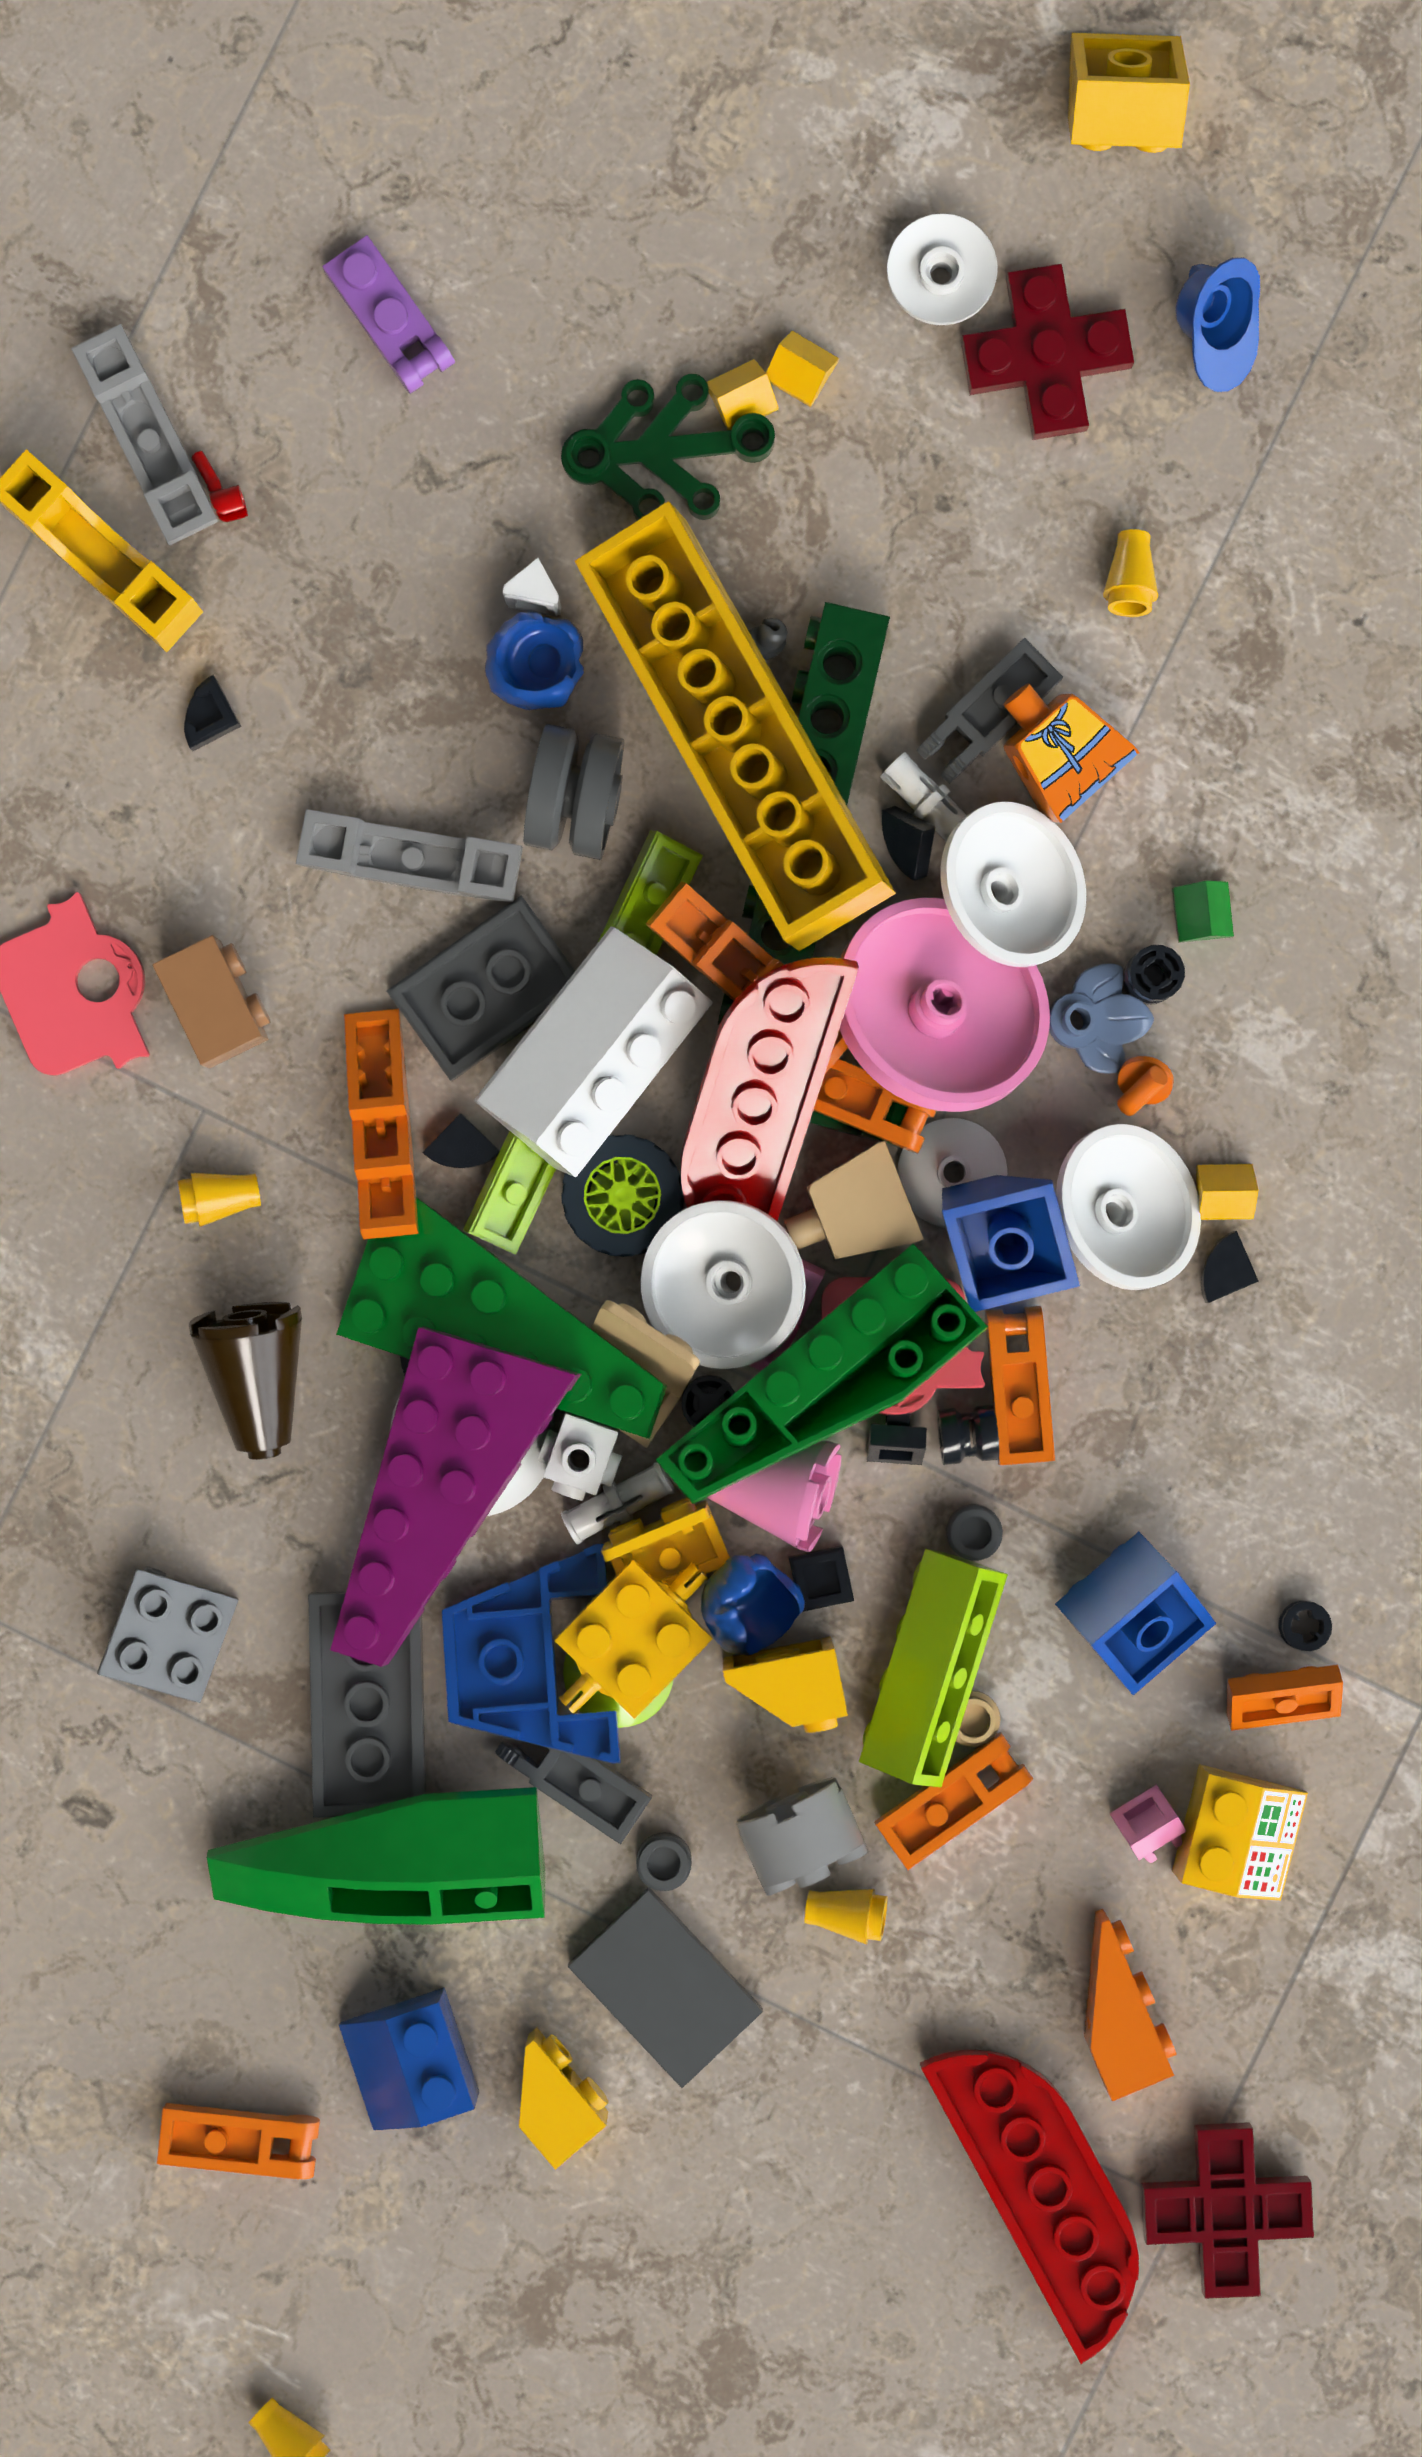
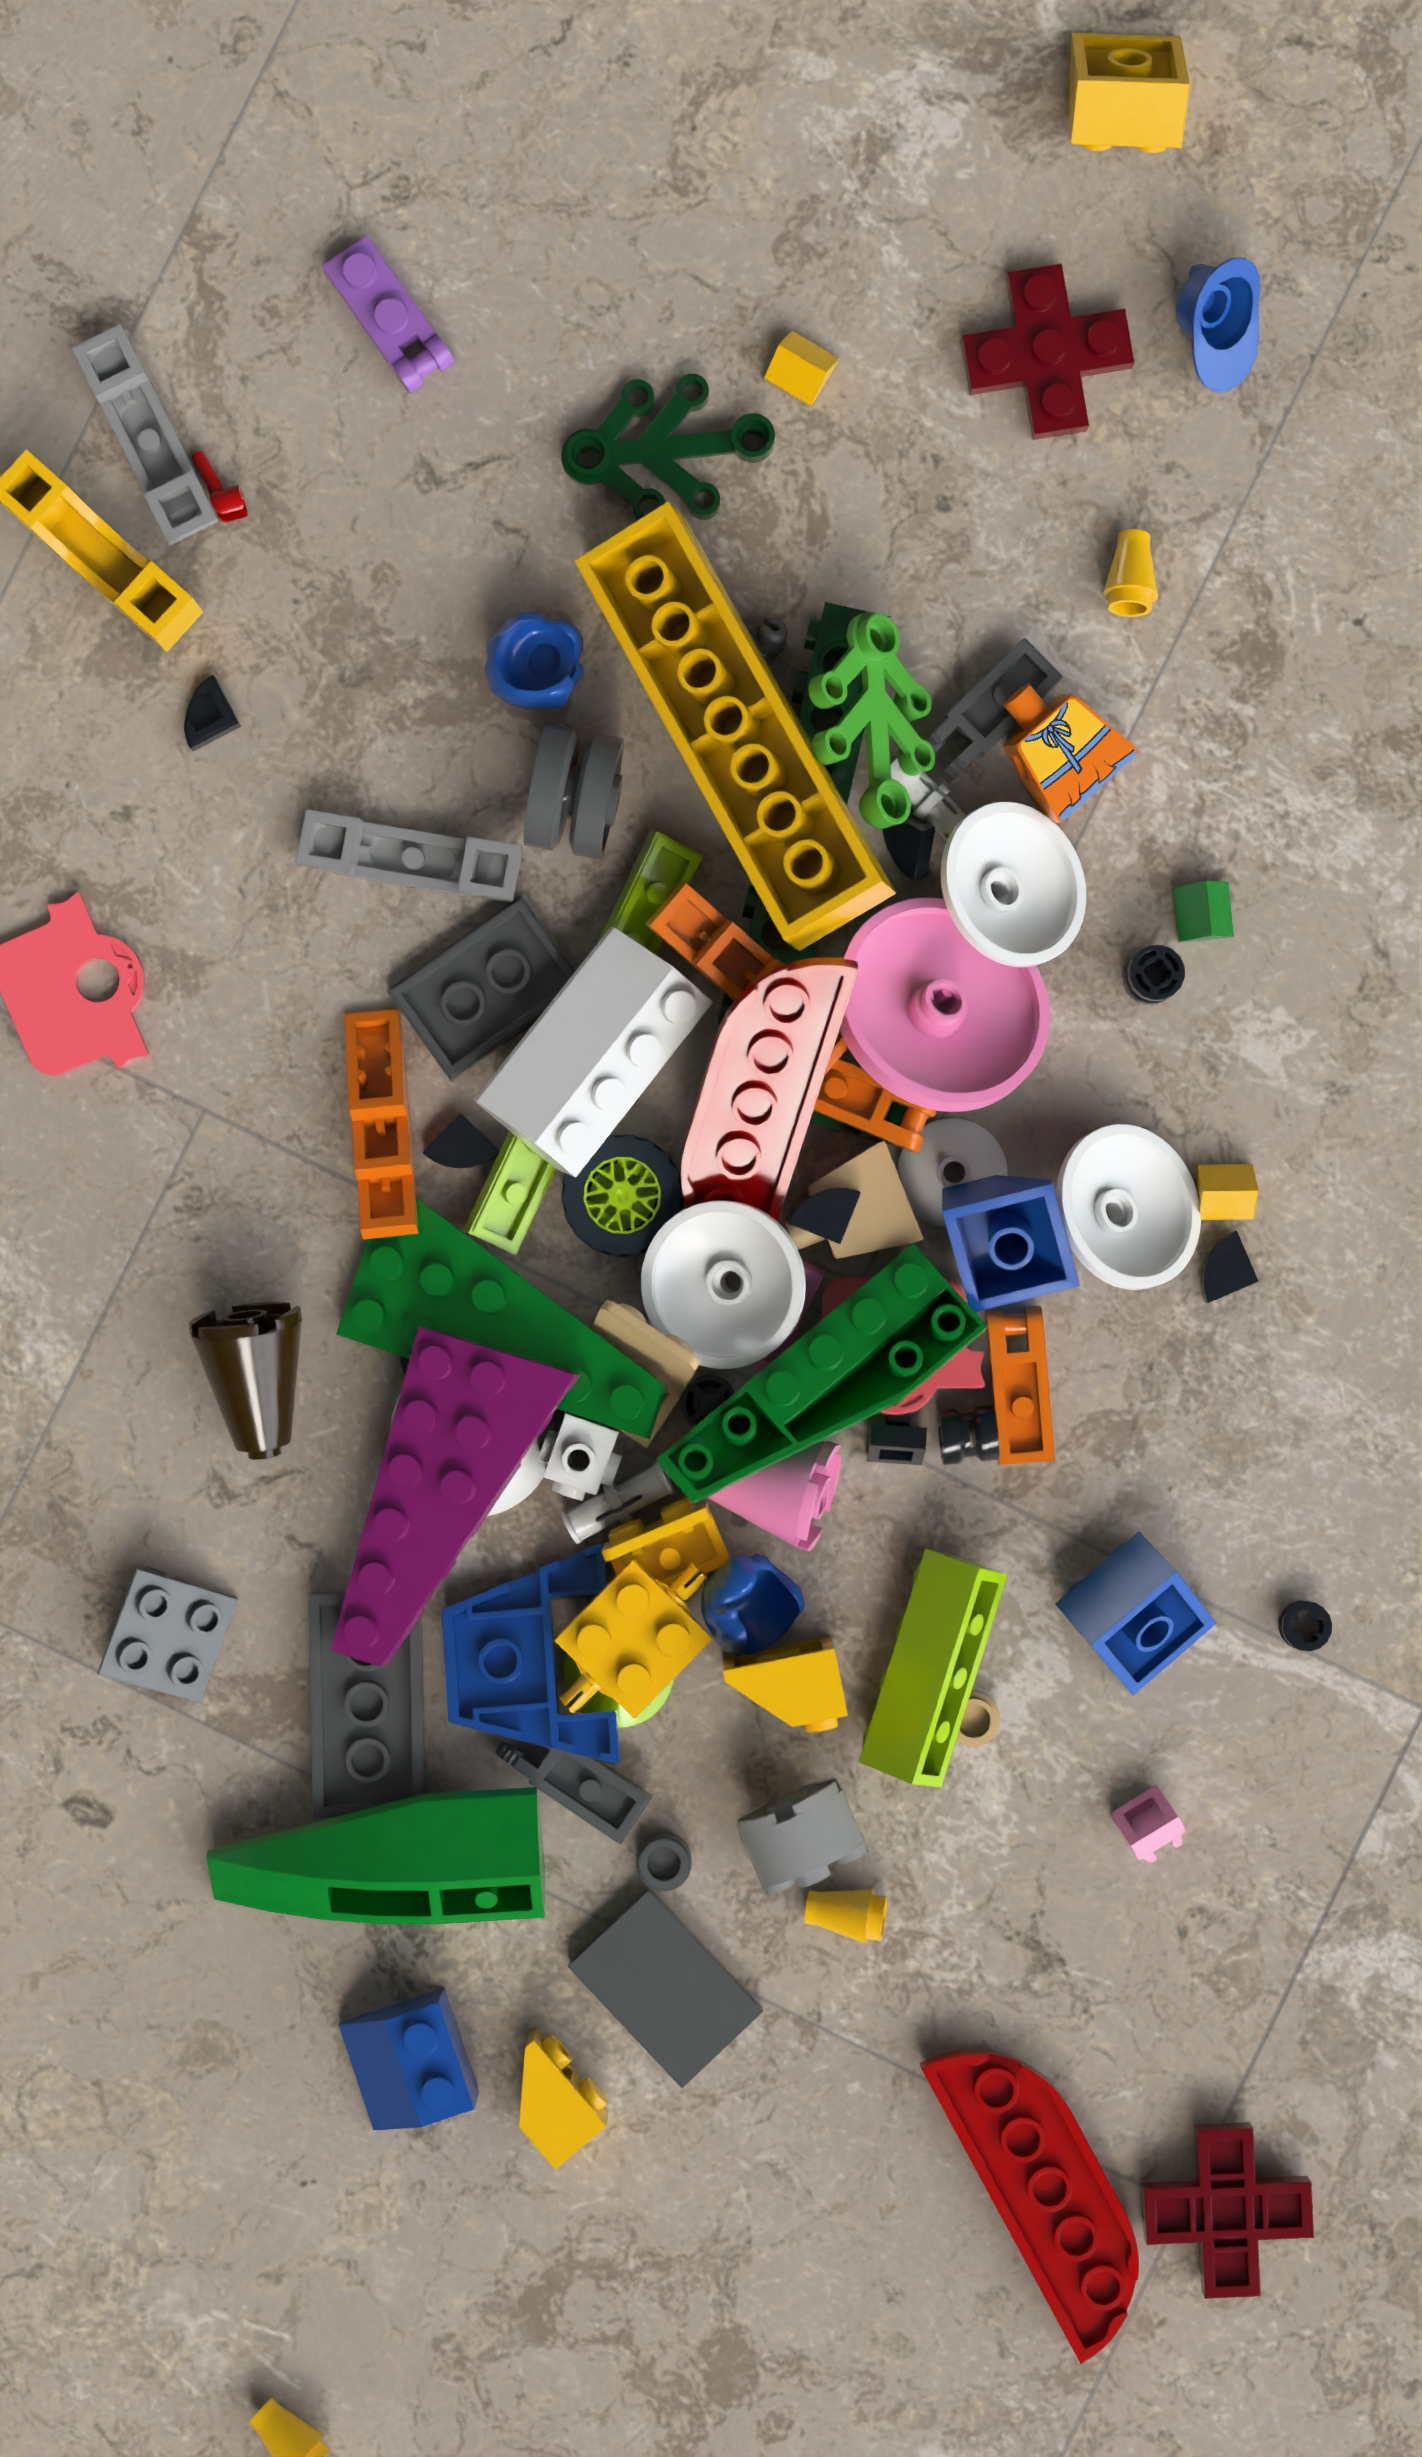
(212, 1000): medium nougat brick -> none
(217, 1196): yellow cone -> none
(236, 2141): orange plate -> none
(532, 591): white slope -> none
(742, 392): yellow slope -> none
(822, 1577): black tile -> none
(826, 1213): none -> black tile
(872, 648): none -> bright green plant
(939, 1814): orange plate -> none
(948, 244): white dish -> none
(974, 1532): dark grey tile -> none
(1107, 1018): sand blue plate -> none
(1117, 2024): orange slope -> none
(1143, 1082): orange plate -> none
(1238, 1834): yellow slope -> none
(1284, 1697): orange plate -> none

